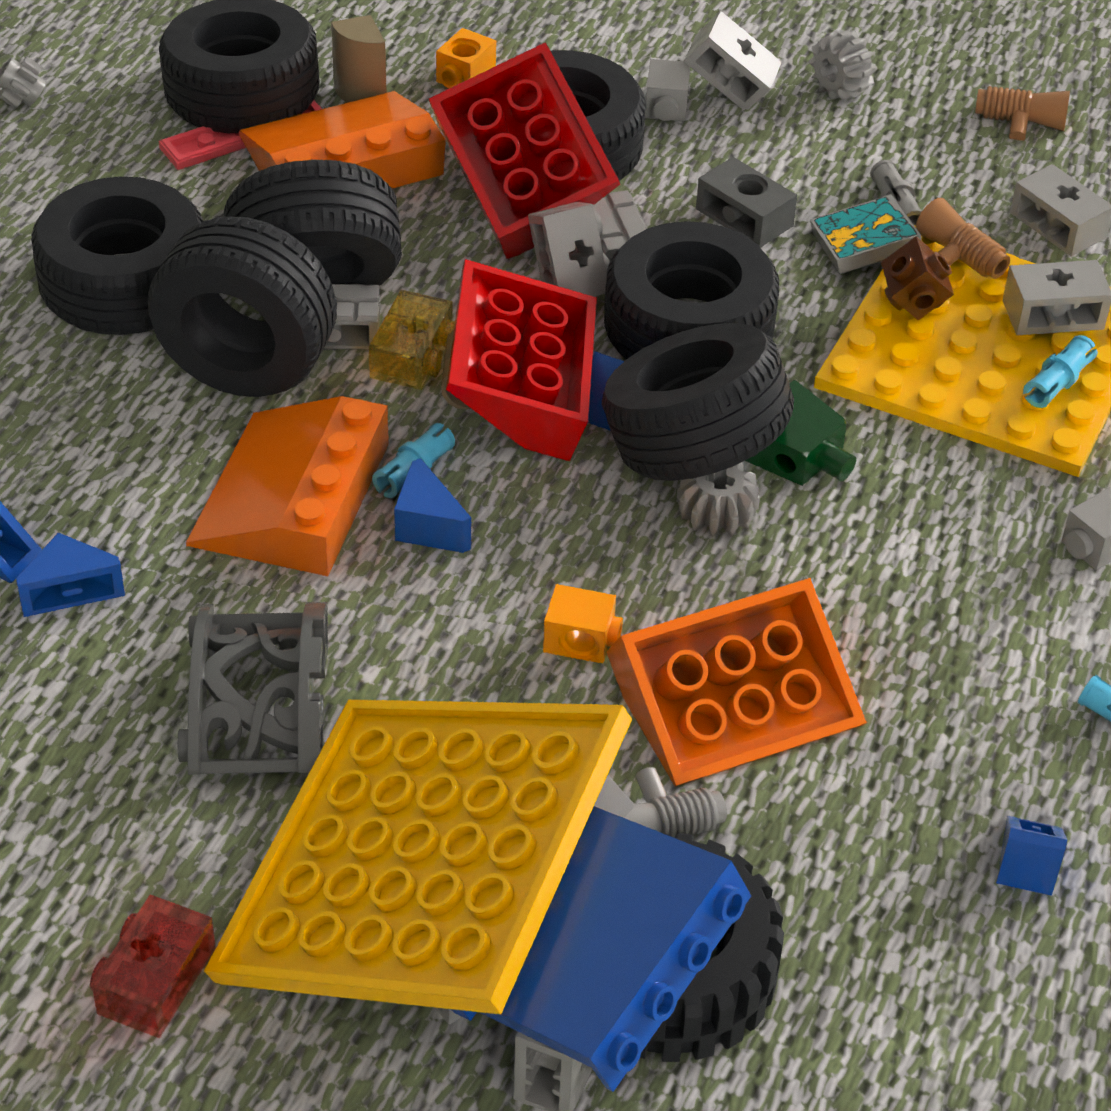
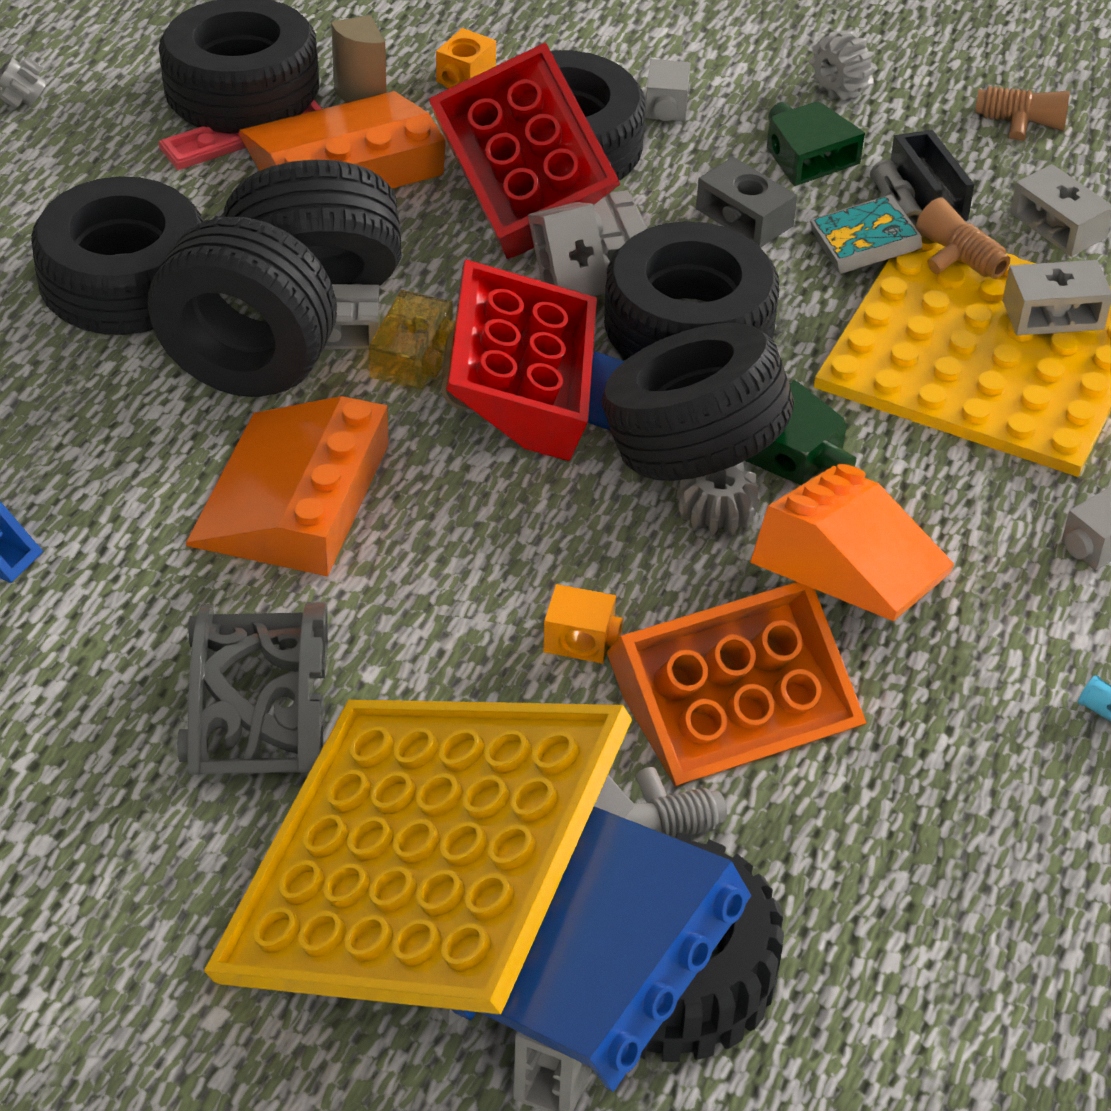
(68, 576): blue slope -> none
(152, 965): clear red brick -> none
(426, 447): medium azure pin -> none
(429, 513): blue slope -> none
(732, 61): light grey brick -> none
(812, 141): none -> dark green torso
(850, 543): none -> orange slope
(917, 278): reddish brown brick -> none
(932, 171): none -> black window
(1031, 855): blue slope -> none
(1060, 371): medium azure pin -> none

